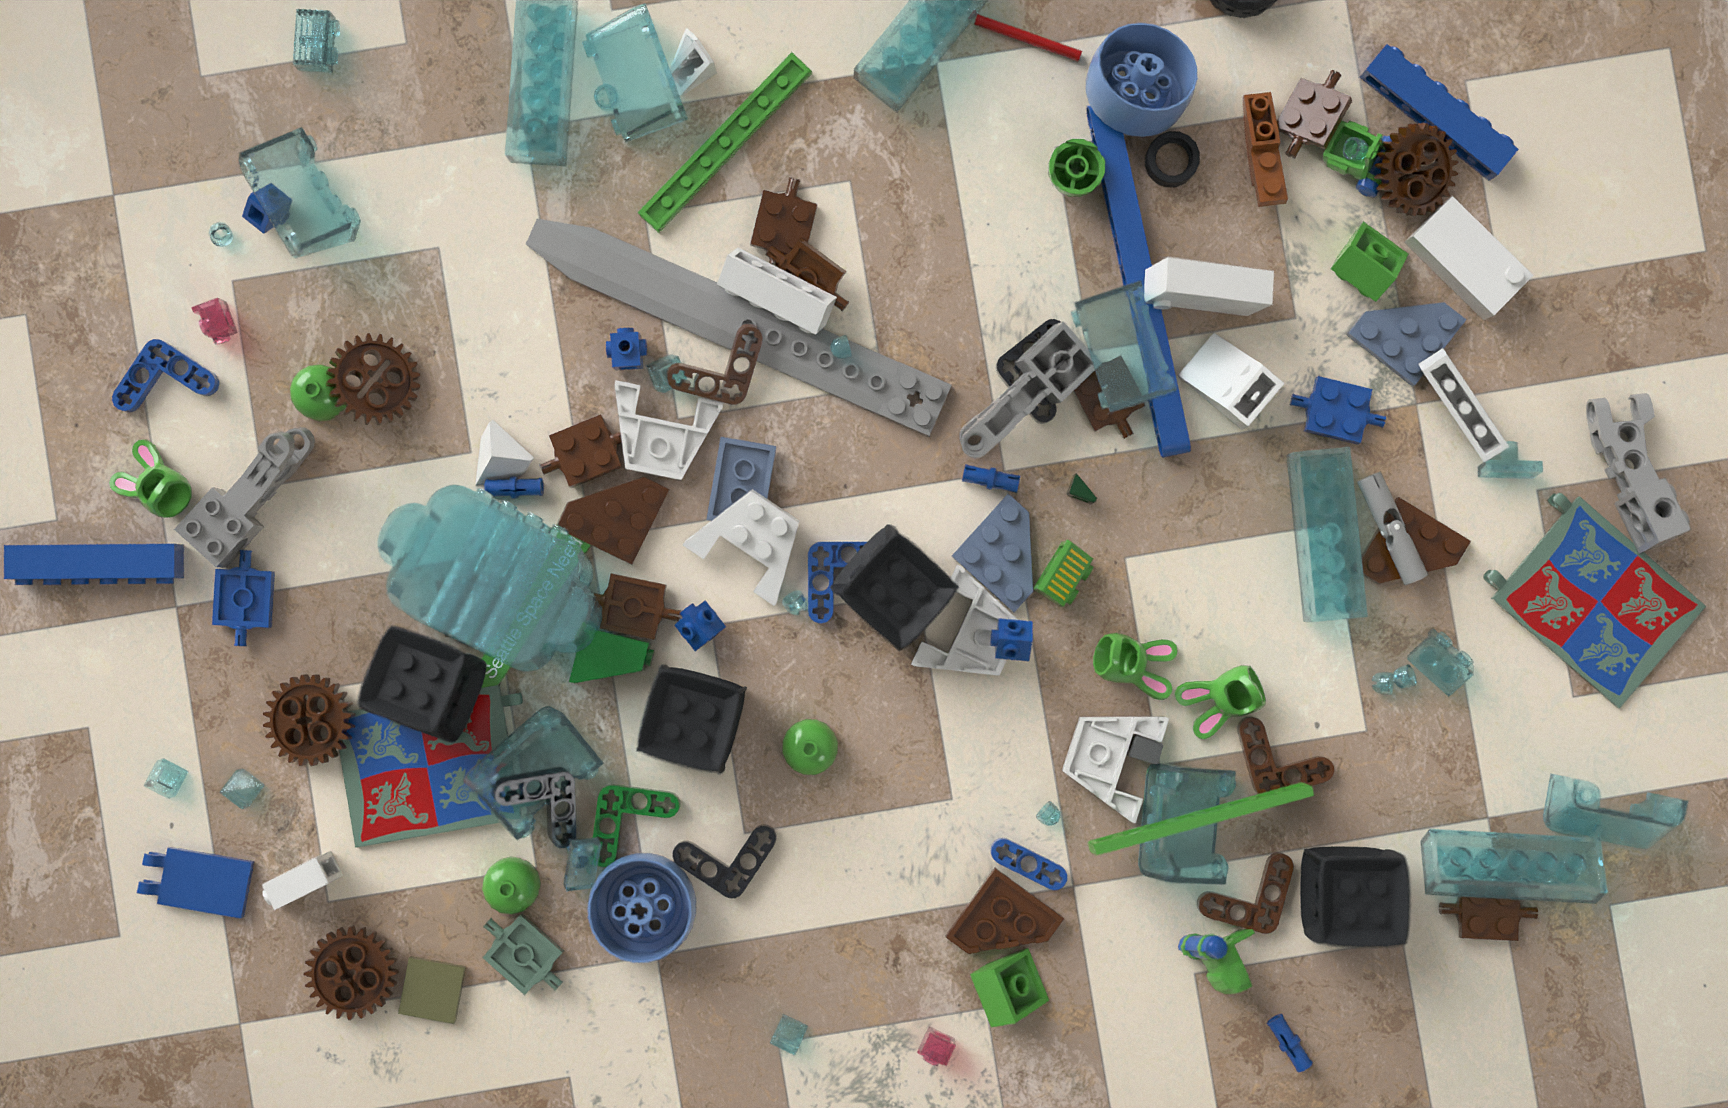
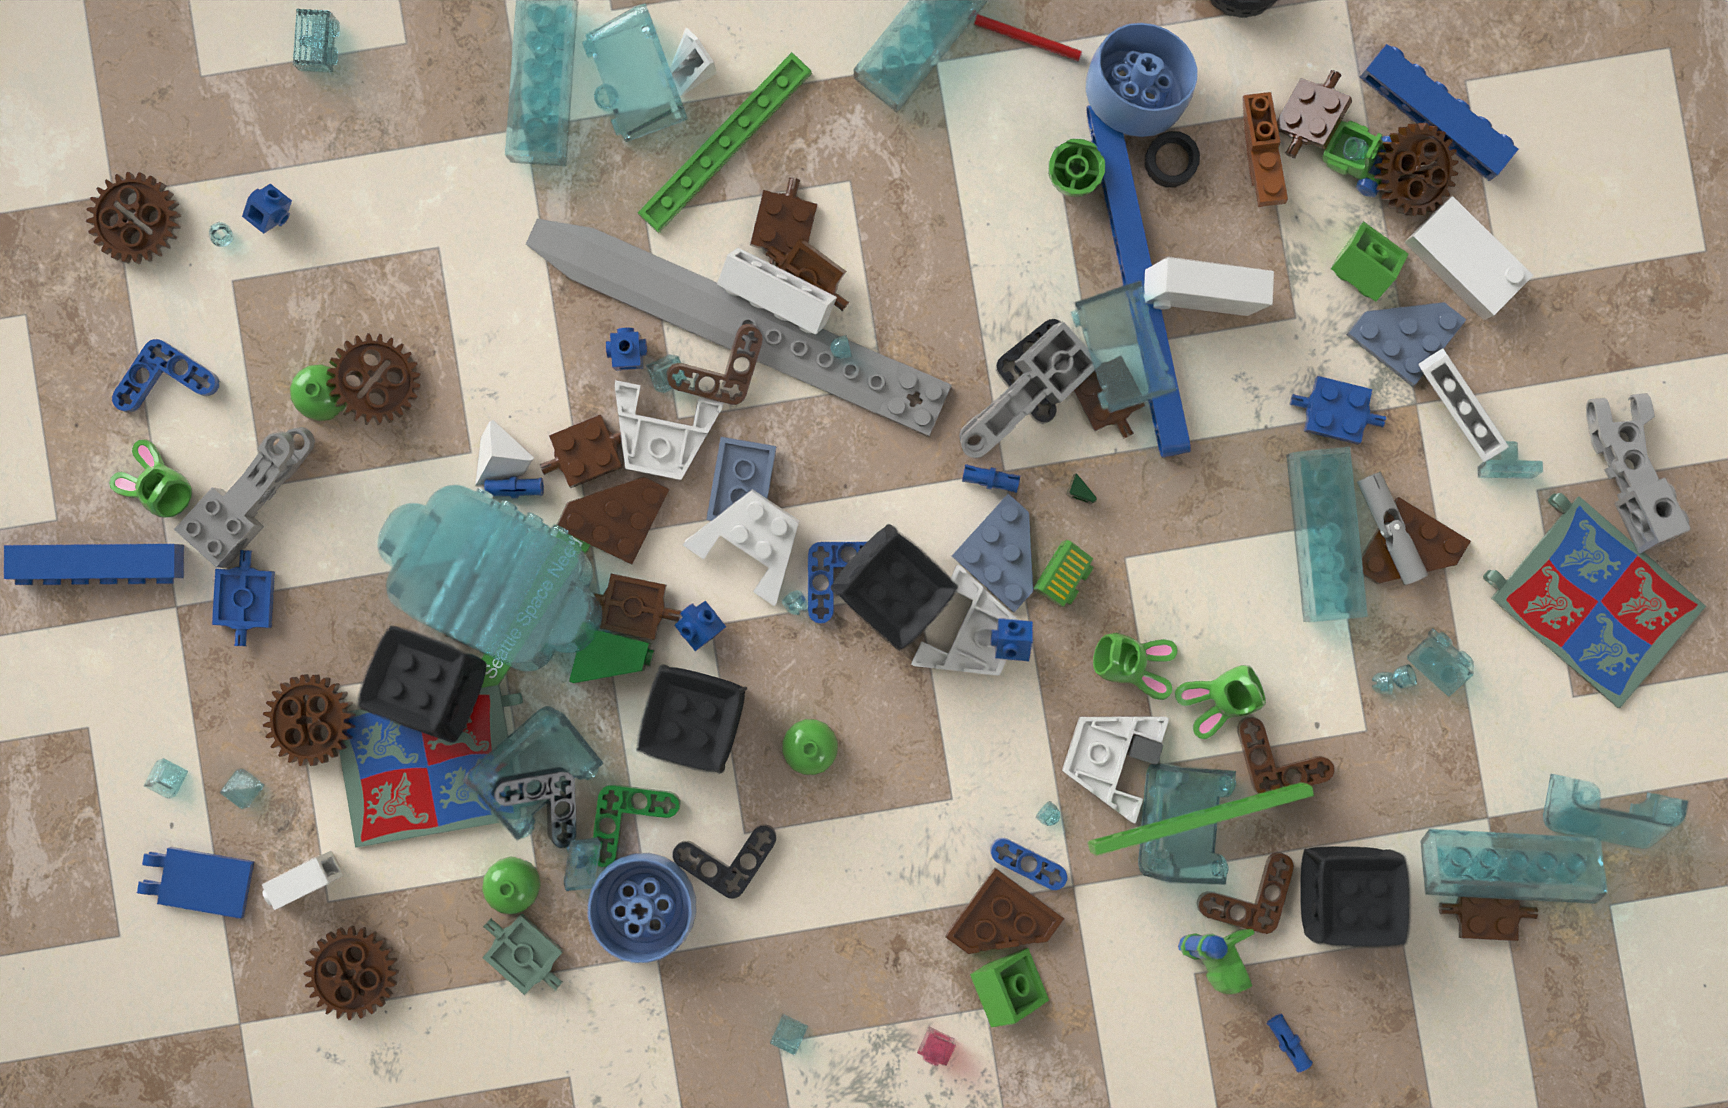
(117, 238): none -> reddish brown gear
(216, 320): clear pink brick -> none
(298, 194): clear light blue windscreen -> none
(432, 990): olive tile -> none
(1230, 380): white slope -> none

